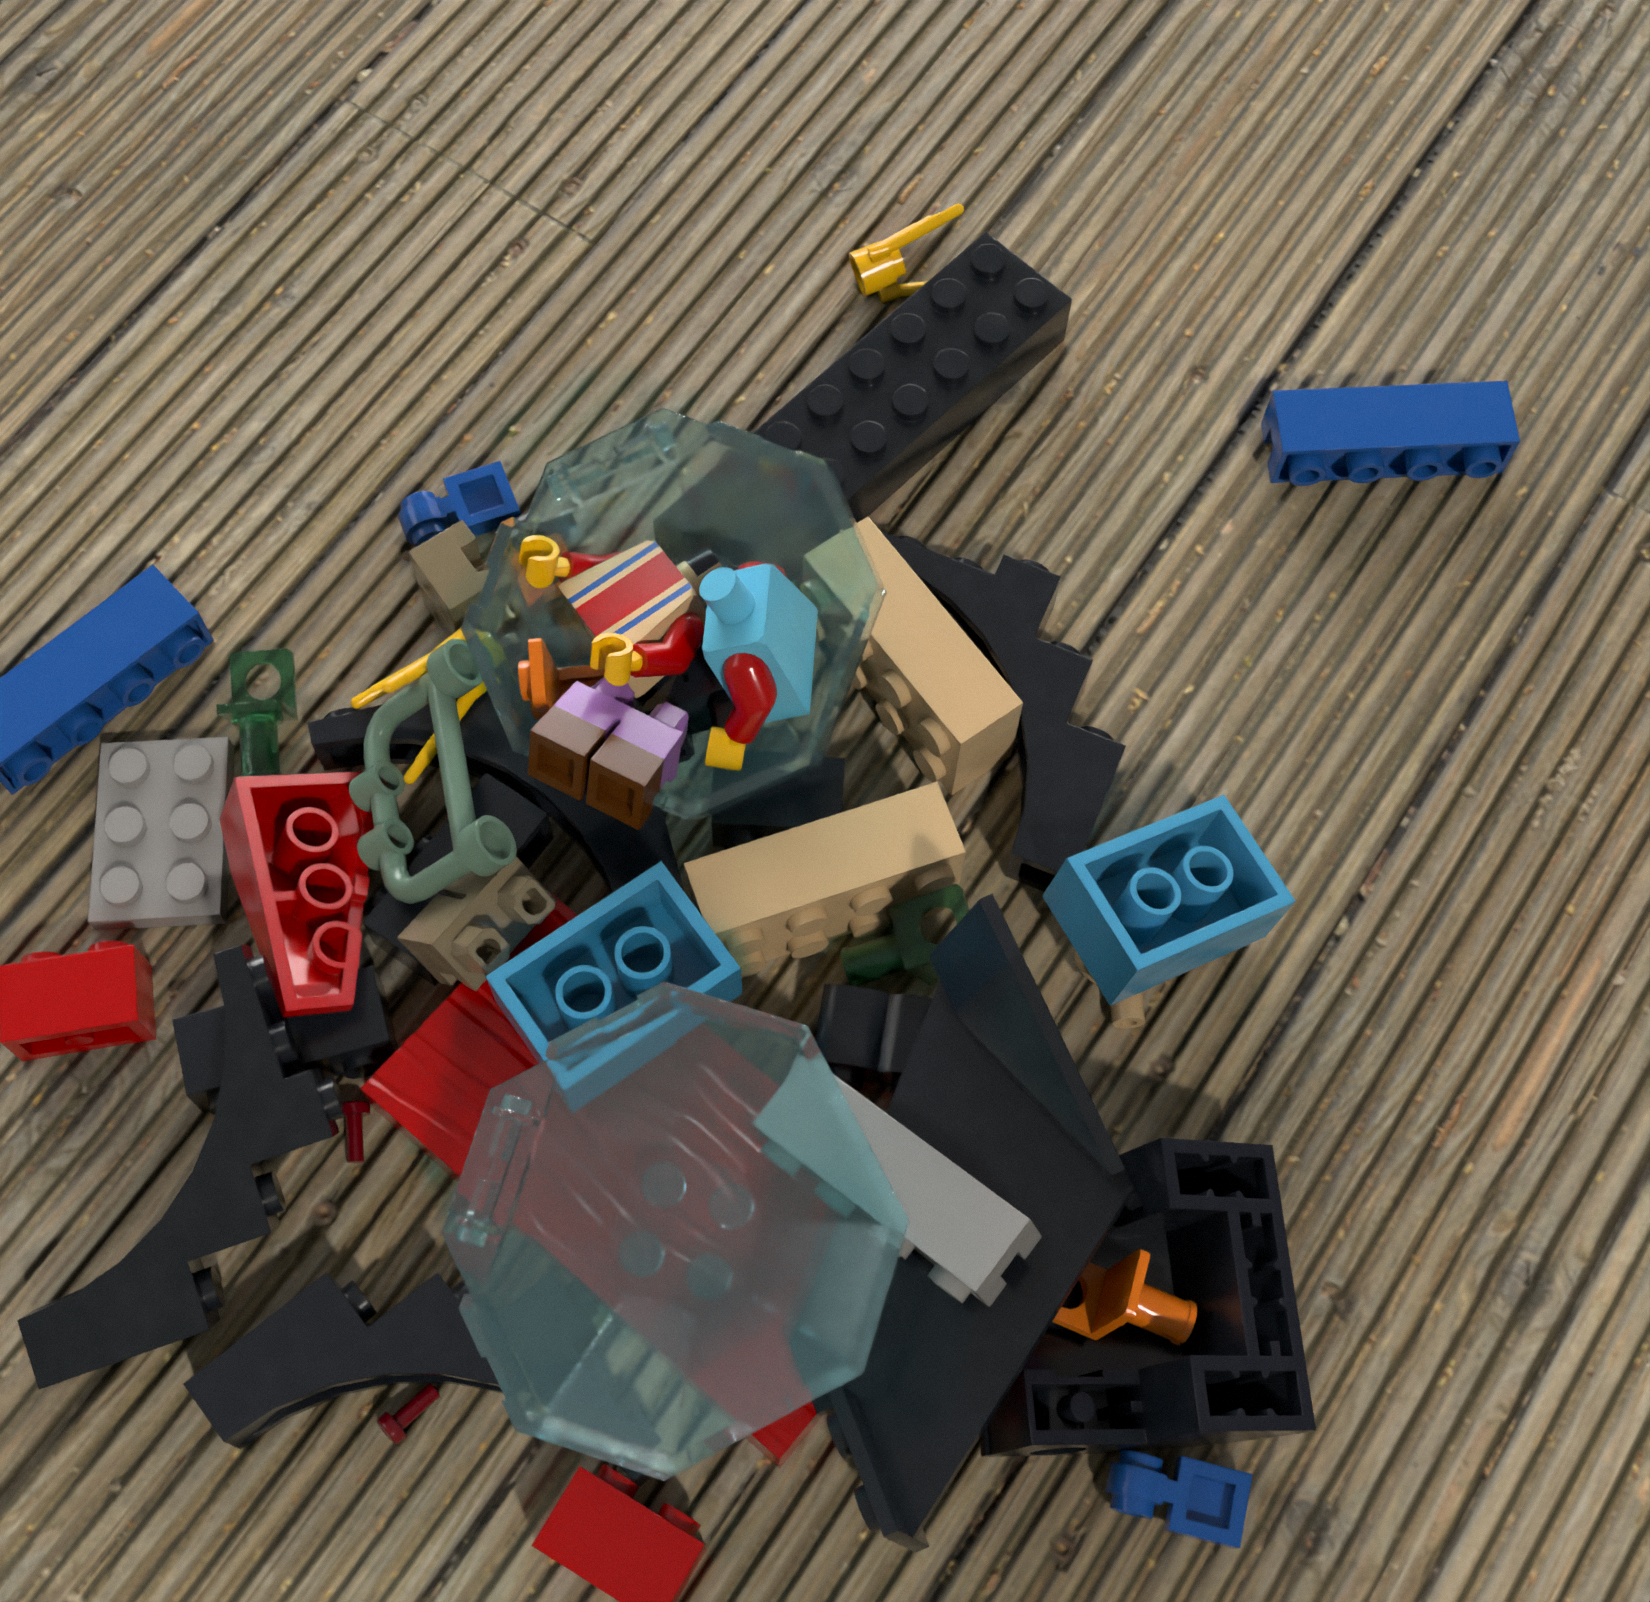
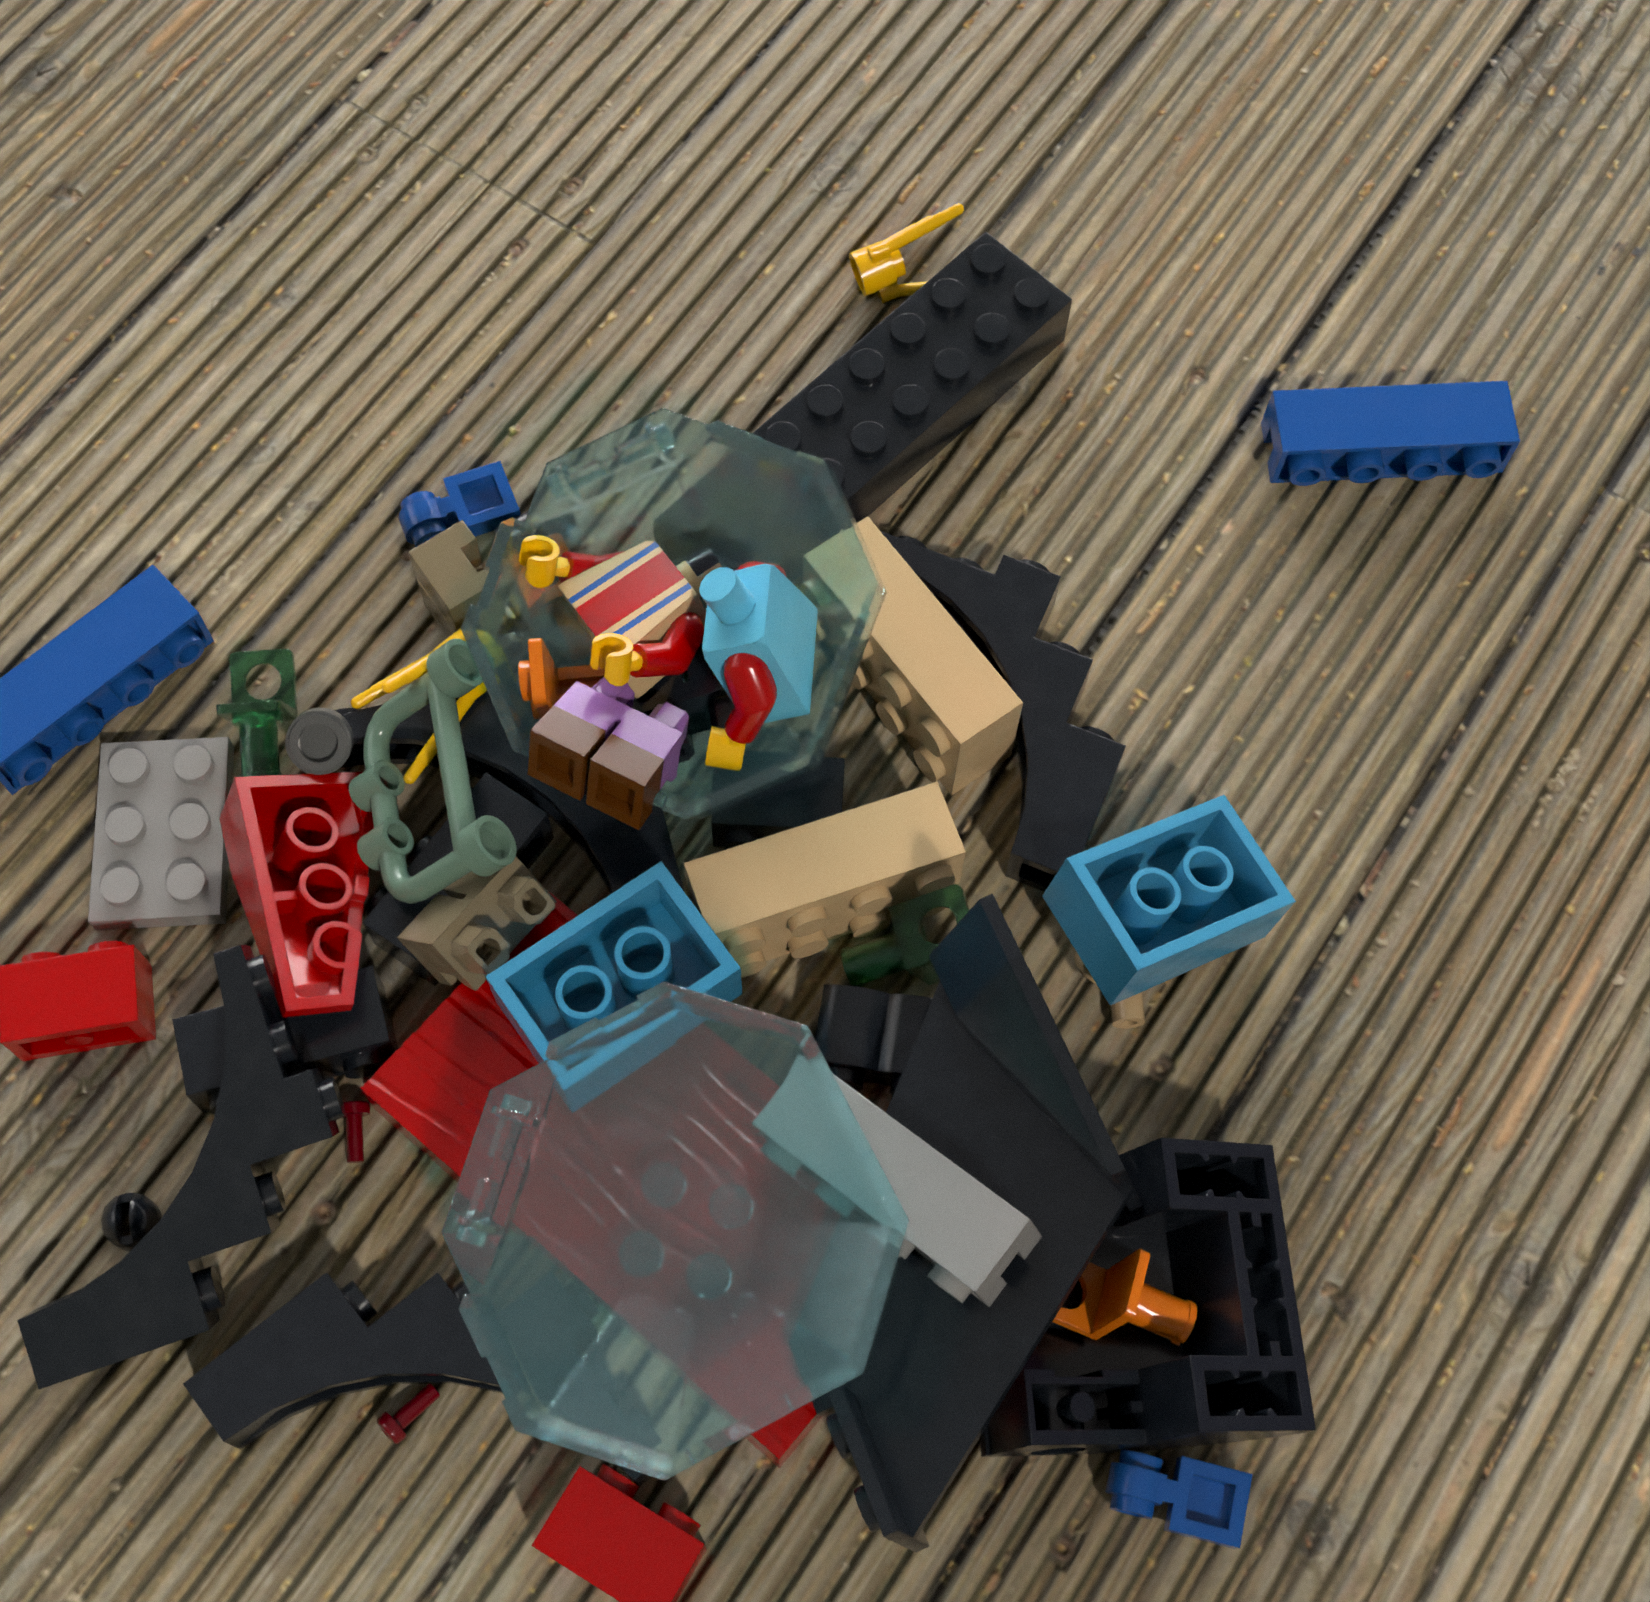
(142, 1218): none -> black hinge
(319, 741): none -> dark grey tile

